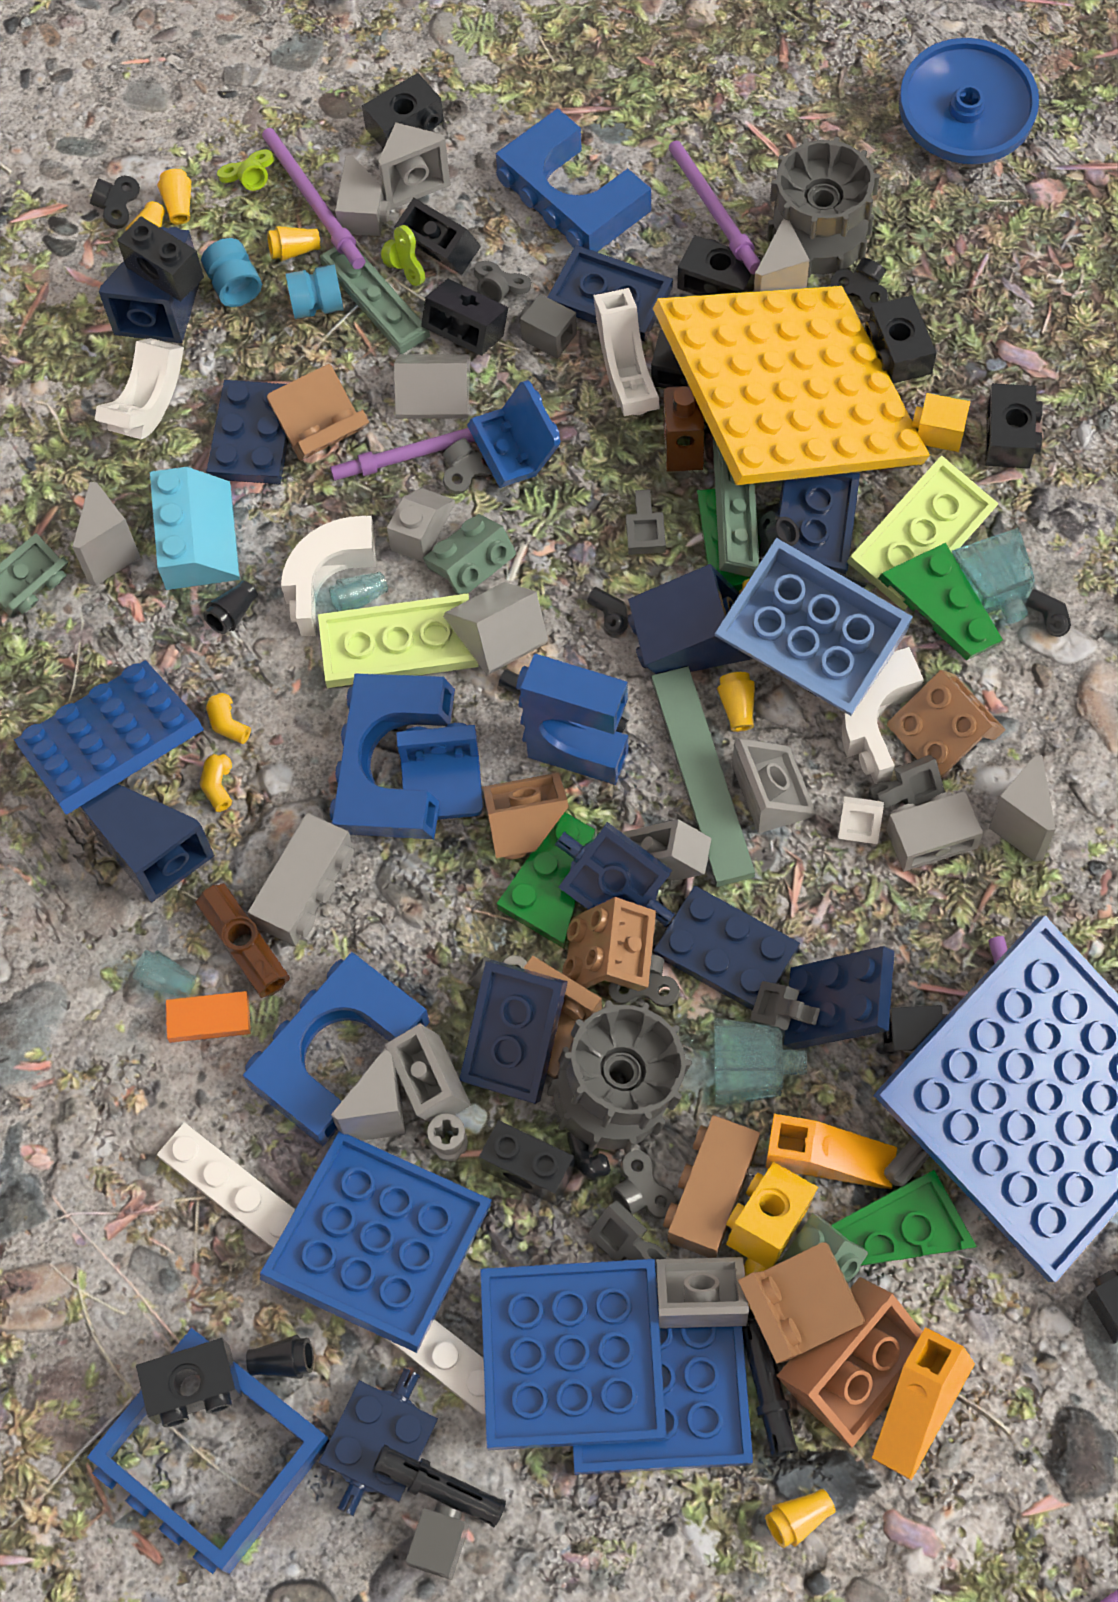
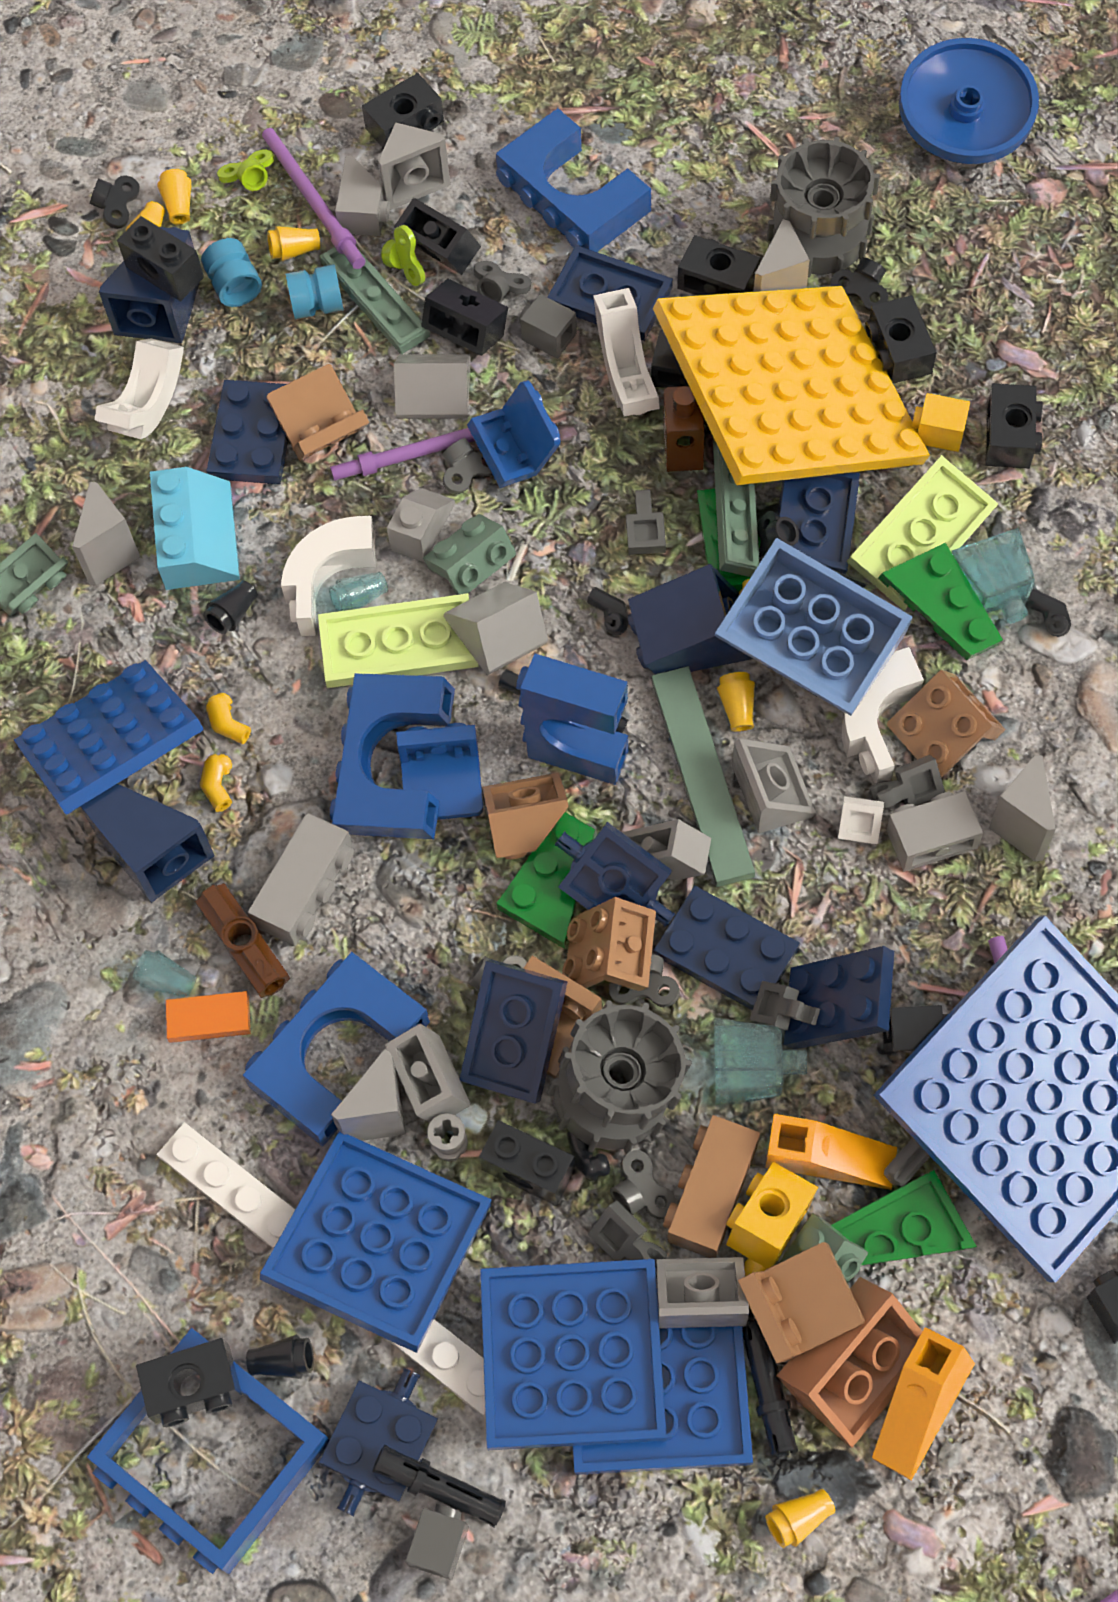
(739, 243): medium lavender bar -> none

